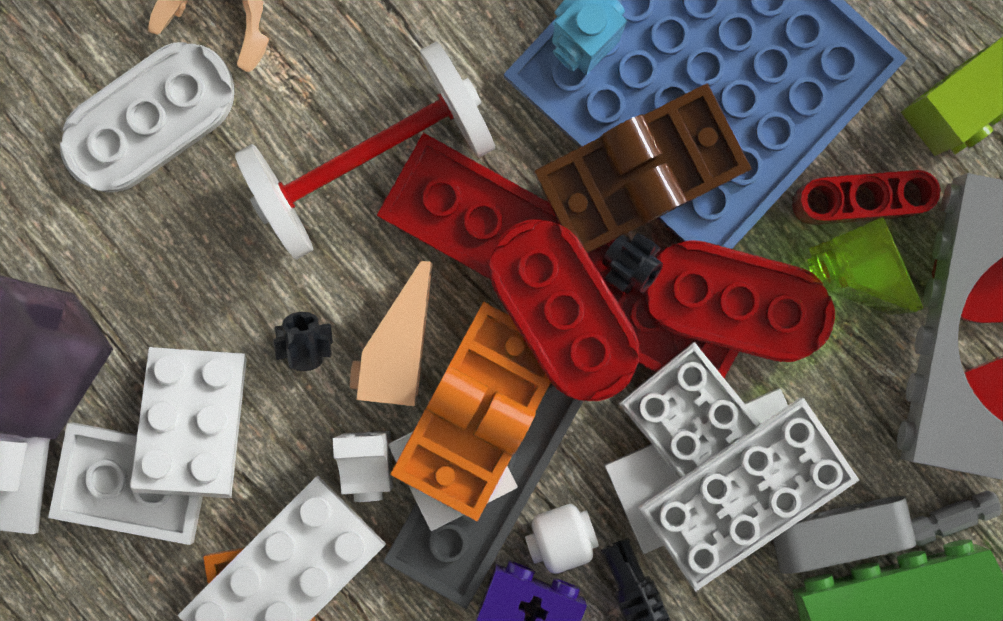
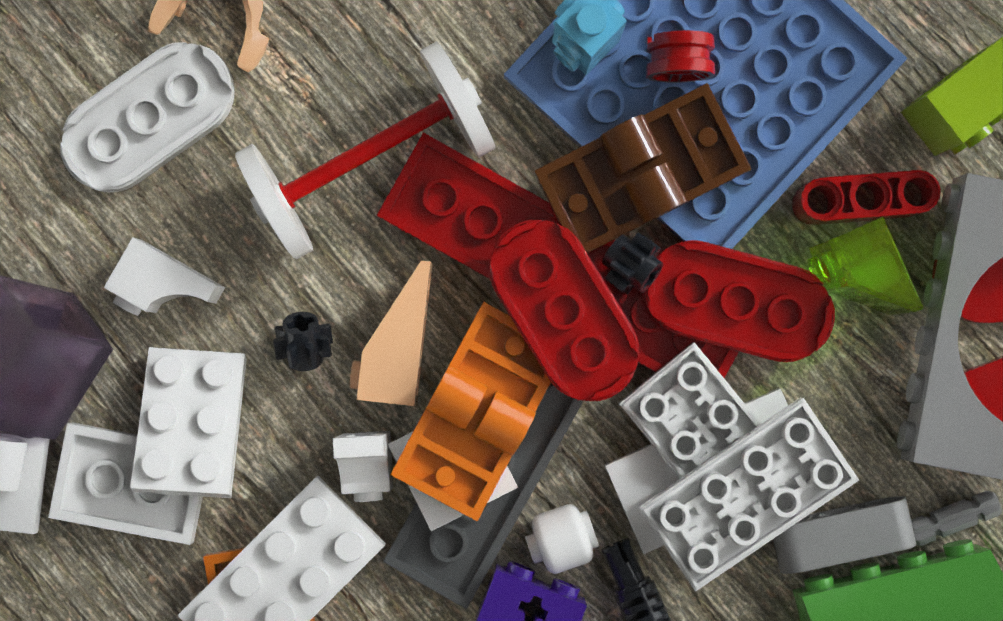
(151, 277): none -> white arch
(680, 56): none -> red wheel

